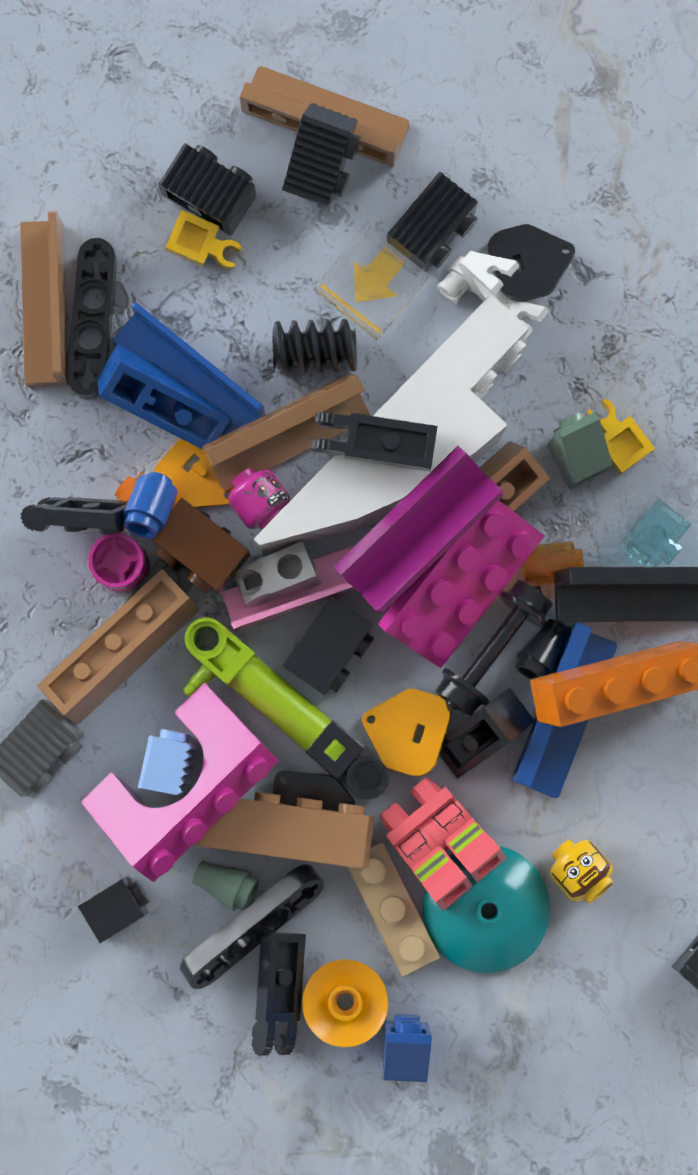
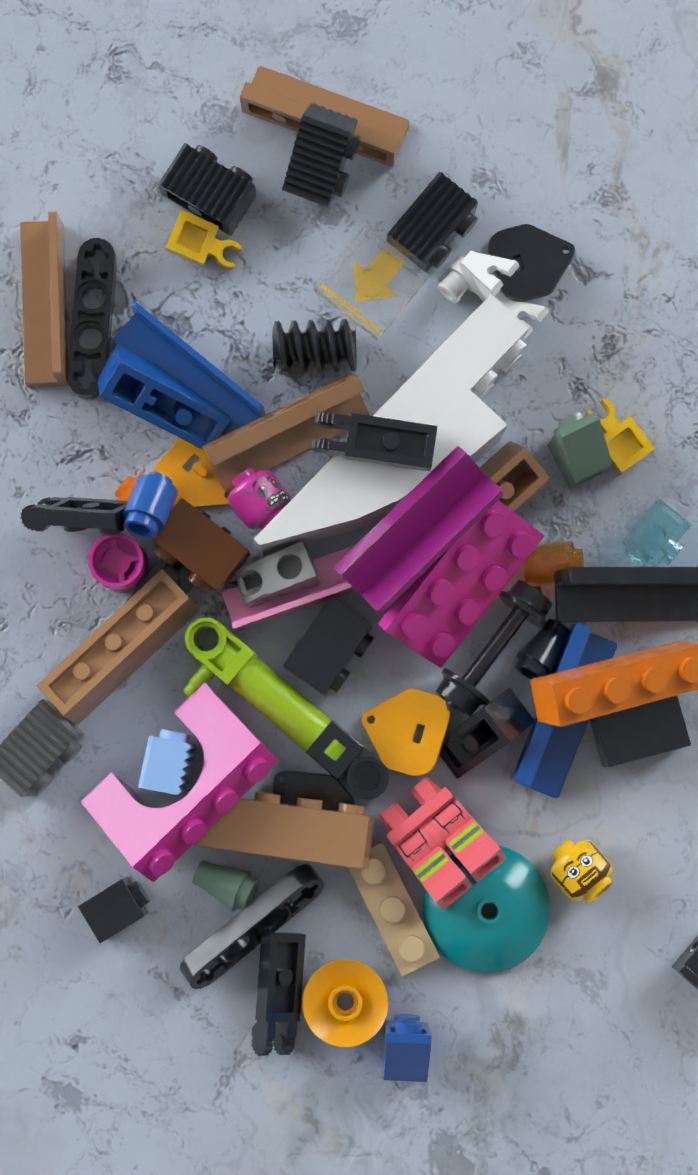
(640, 732): none -> black brick

